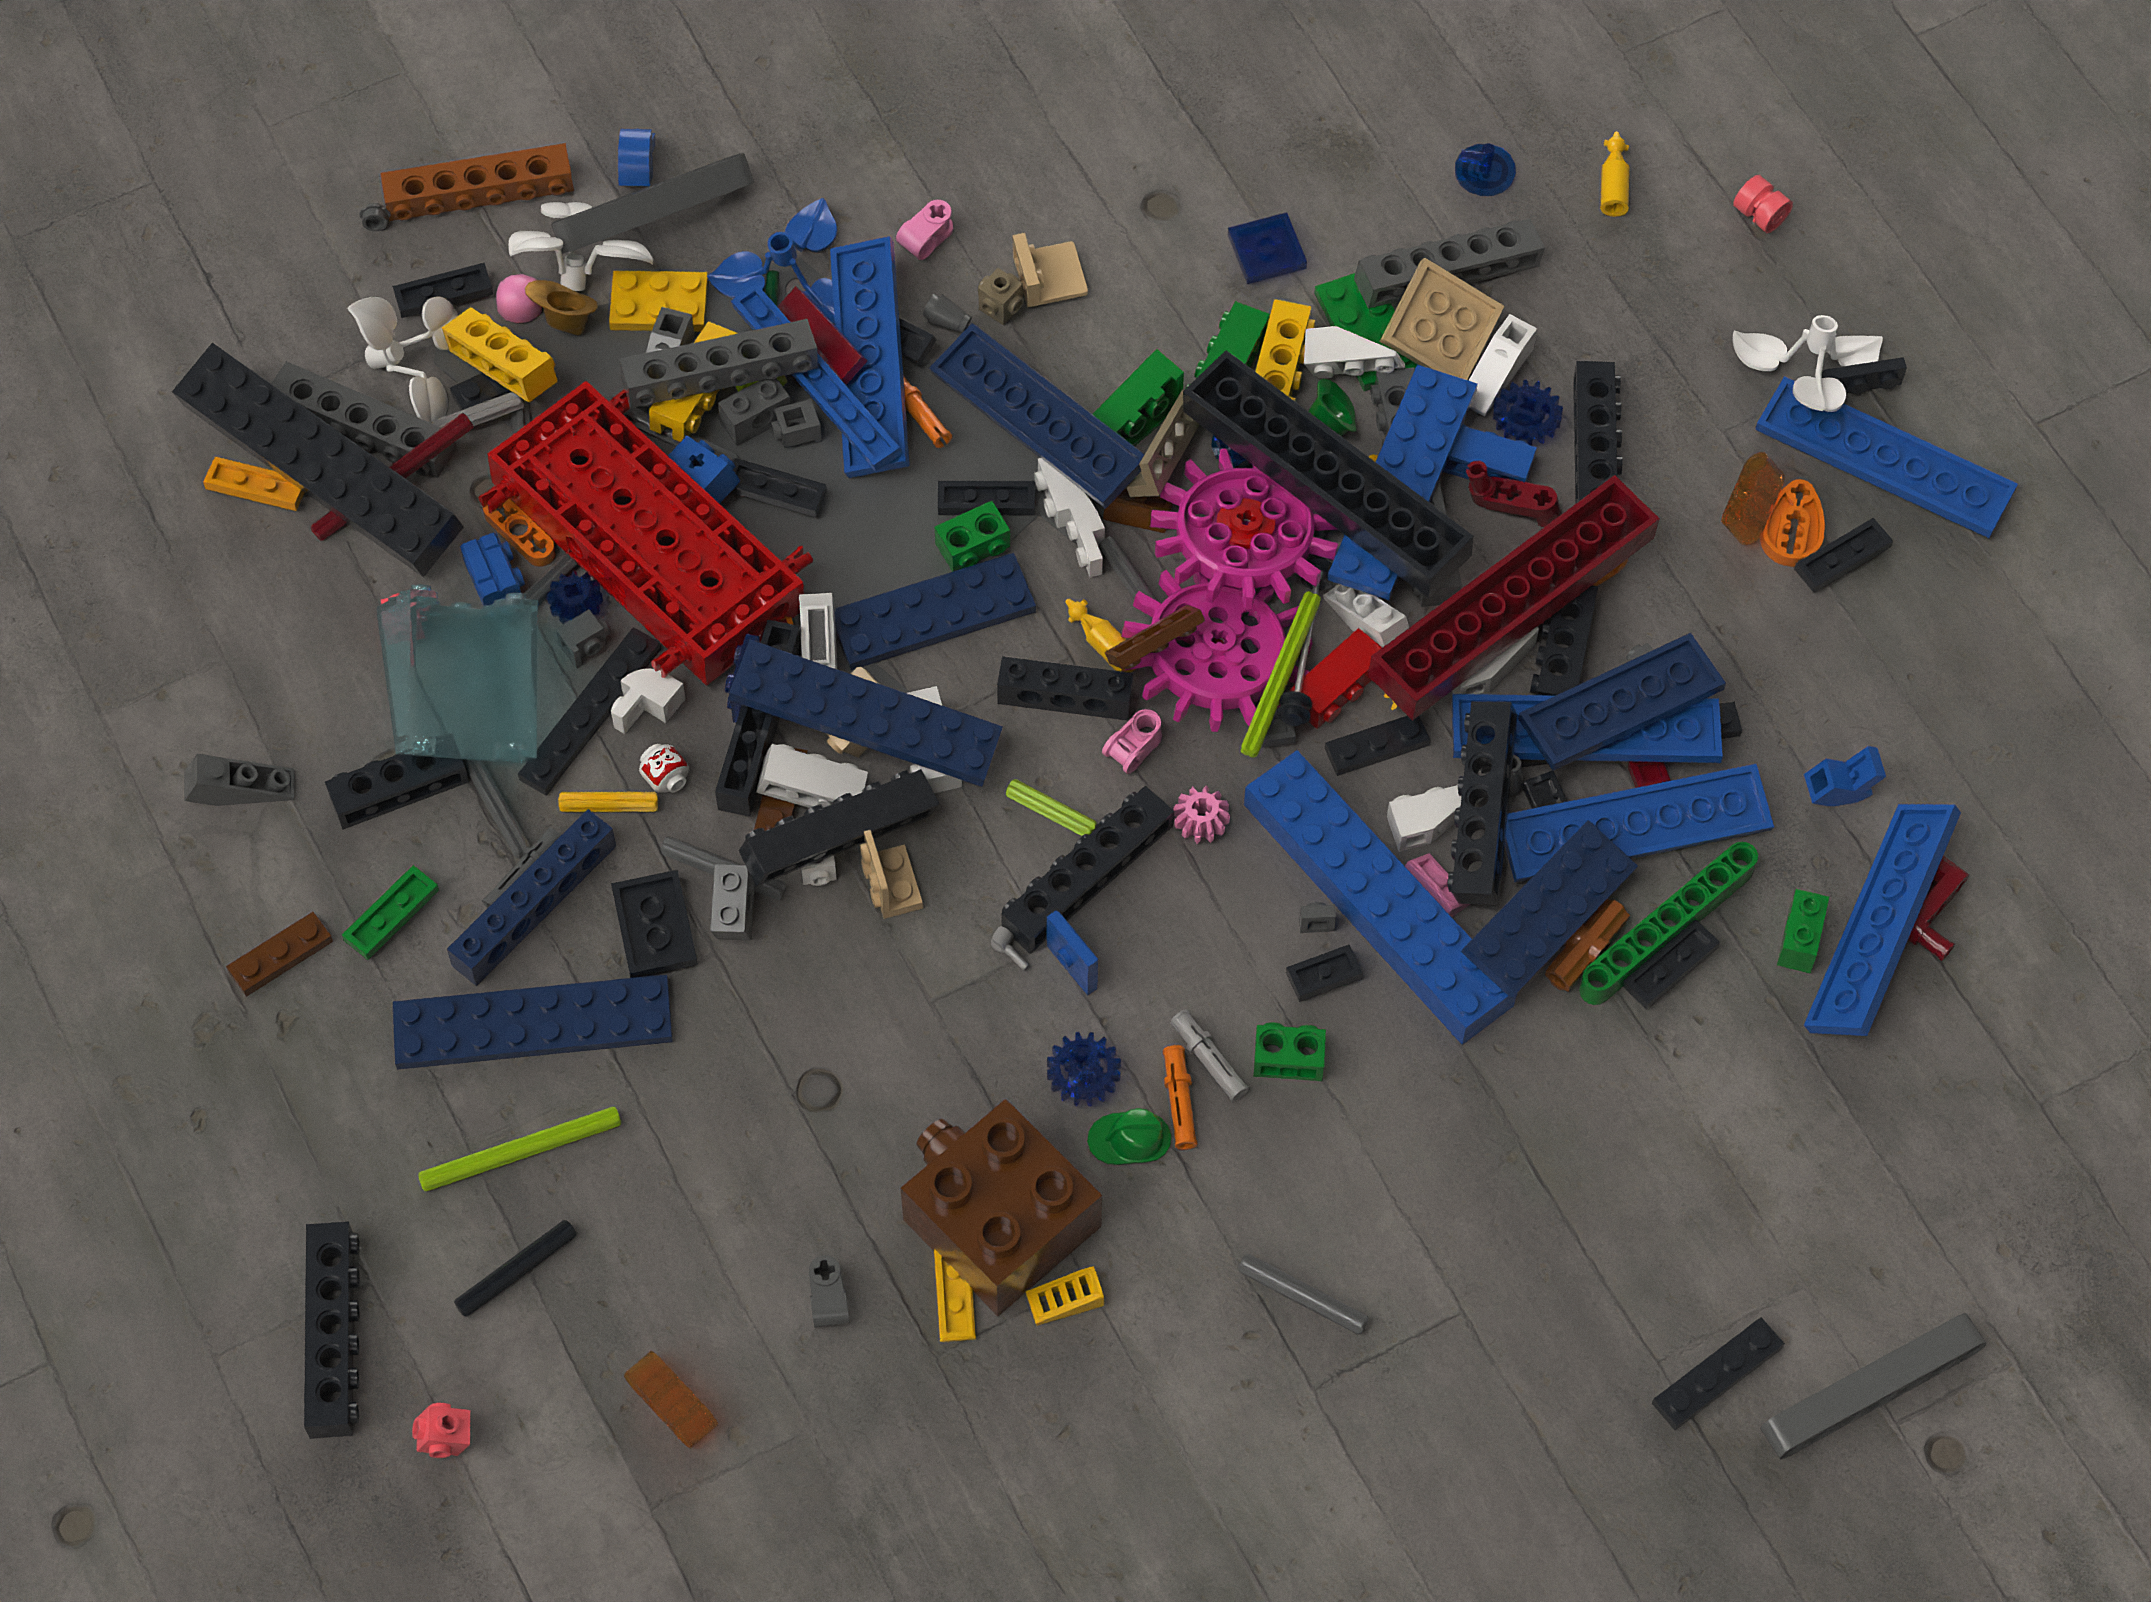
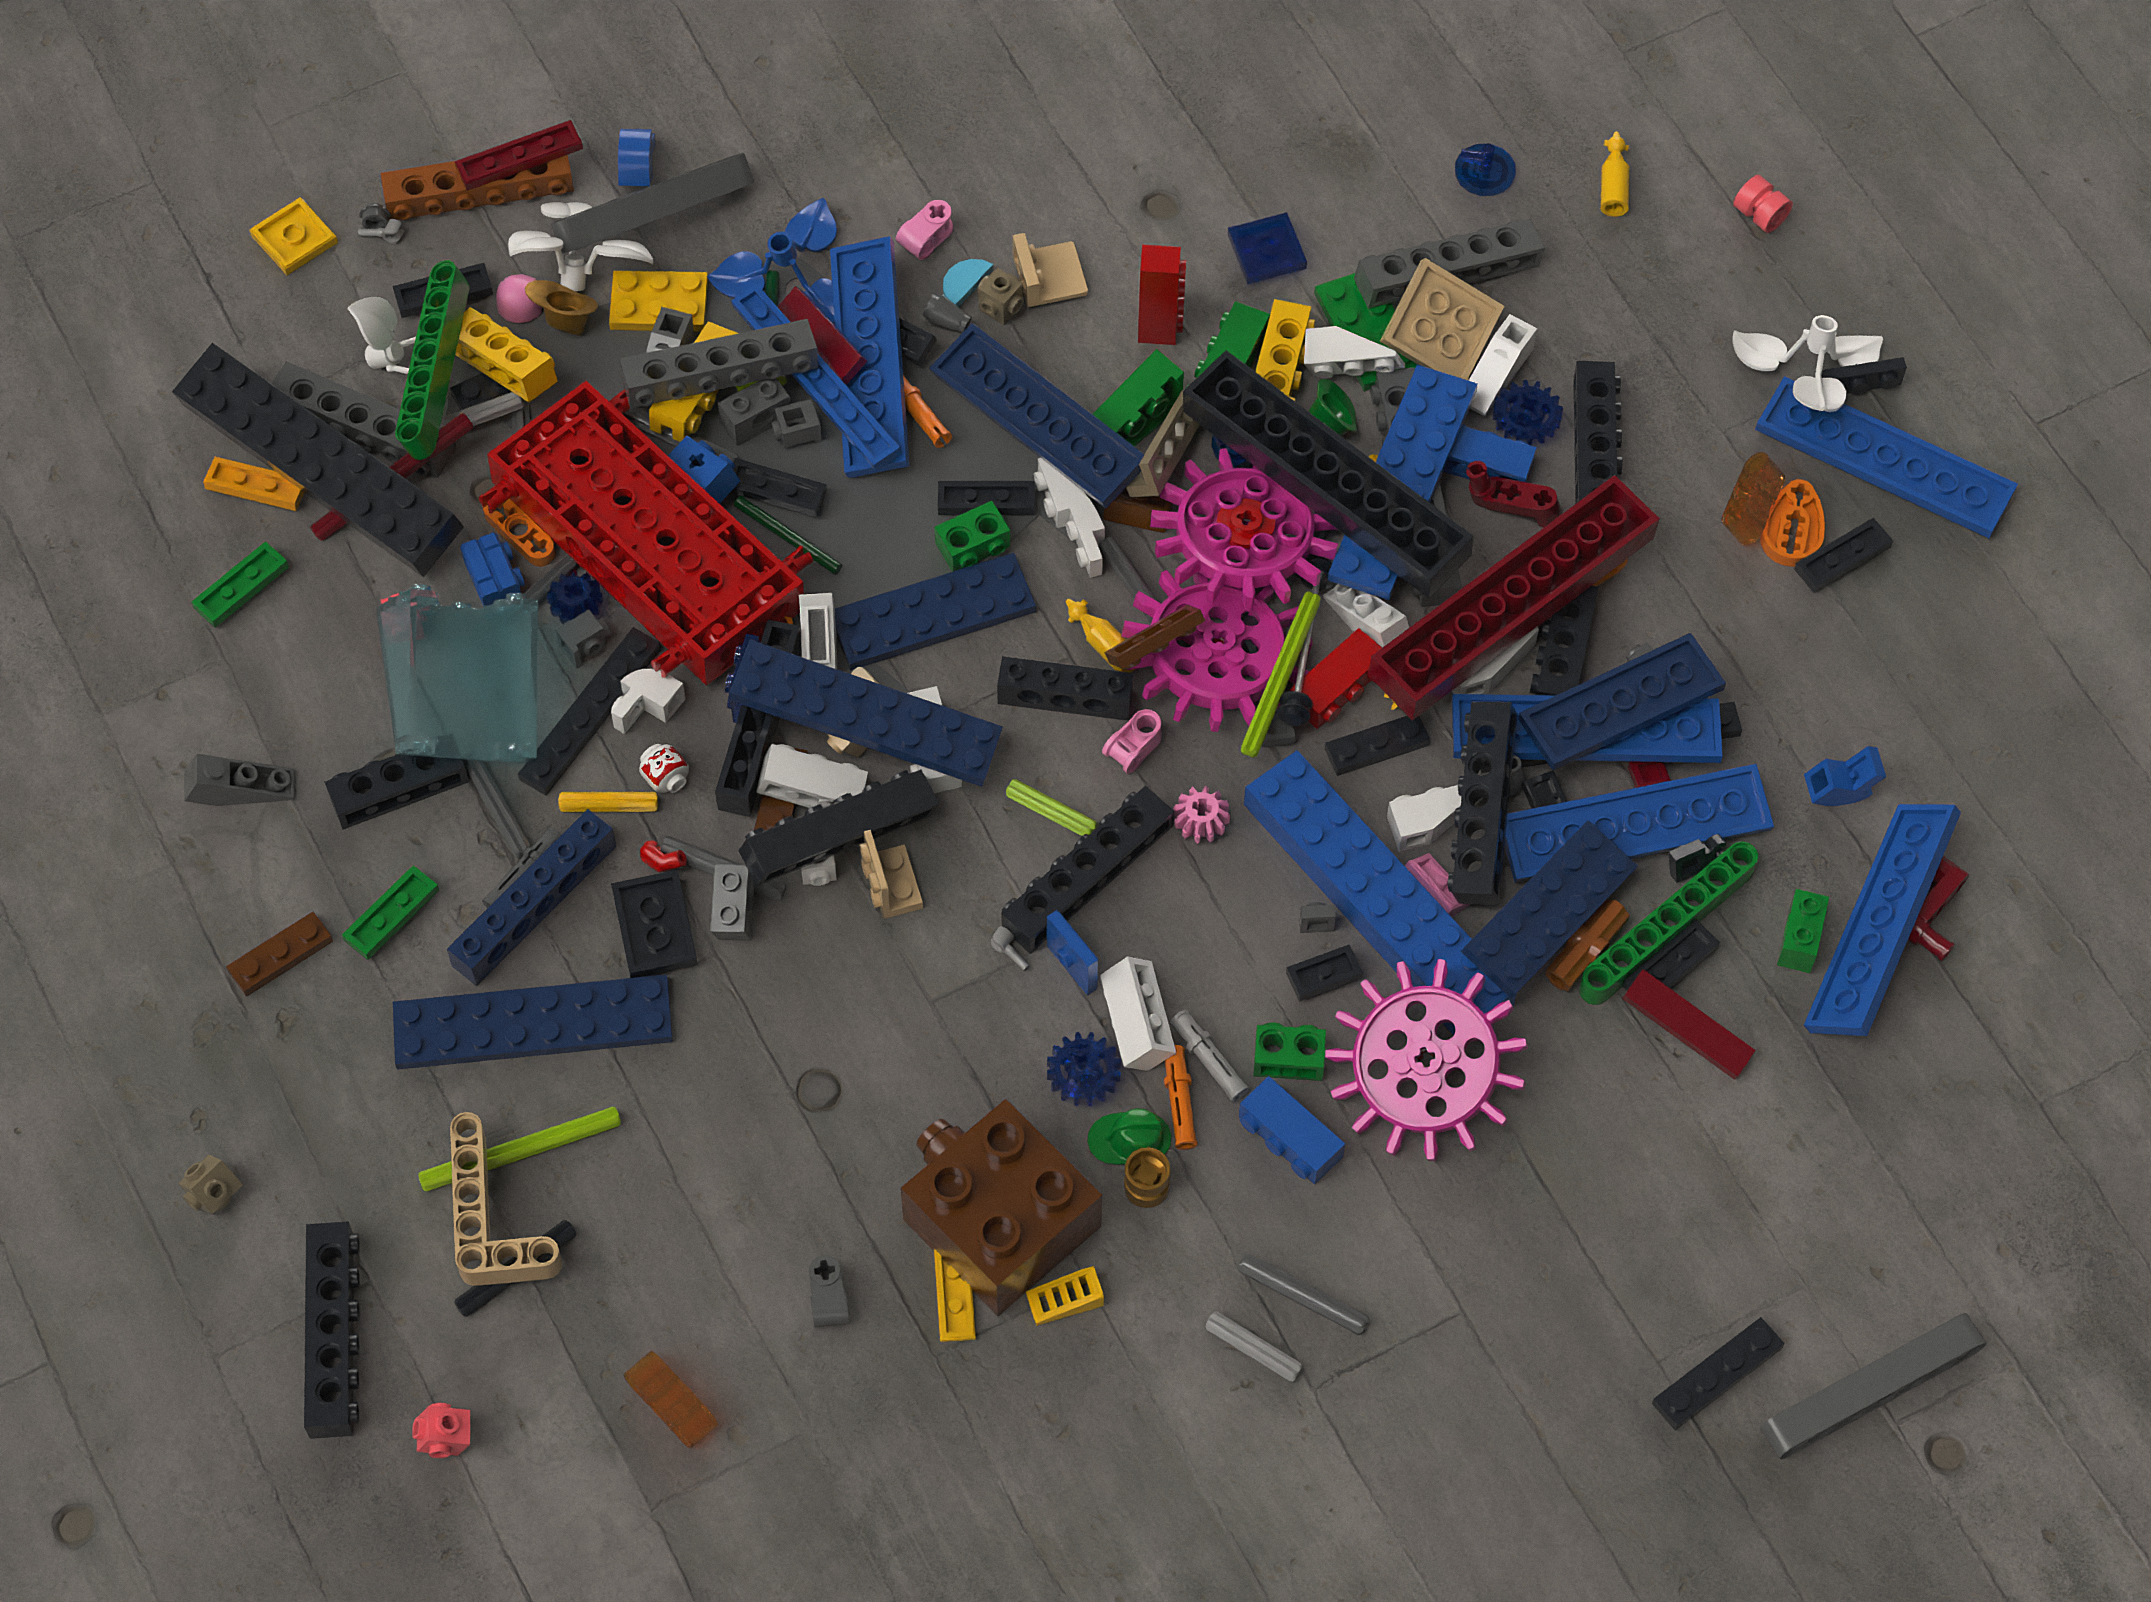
(209, 1185): none -> dark tan brick
(240, 584): none -> green plate
(293, 236): none -> yellow tile
(390, 233): none -> light grey hand
(432, 360): none -> green beam
(477, 1215): none -> tan beam
(518, 155): none -> dark red tile
(658, 860): none -> red arm
(787, 534): none -> dark green bar
(964, 279): none -> medium azure tile
(1137, 1014): none -> white brick
(1147, 1177): none -> pearl gold wheel
(1161, 294): none -> red wedge
(1253, 1346): none -> light grey axle
(1291, 1130): none -> blue brick
(1373, 1046): none -> gear
(1688, 1024): none -> dark red tile
(1692, 858): none -> black plate

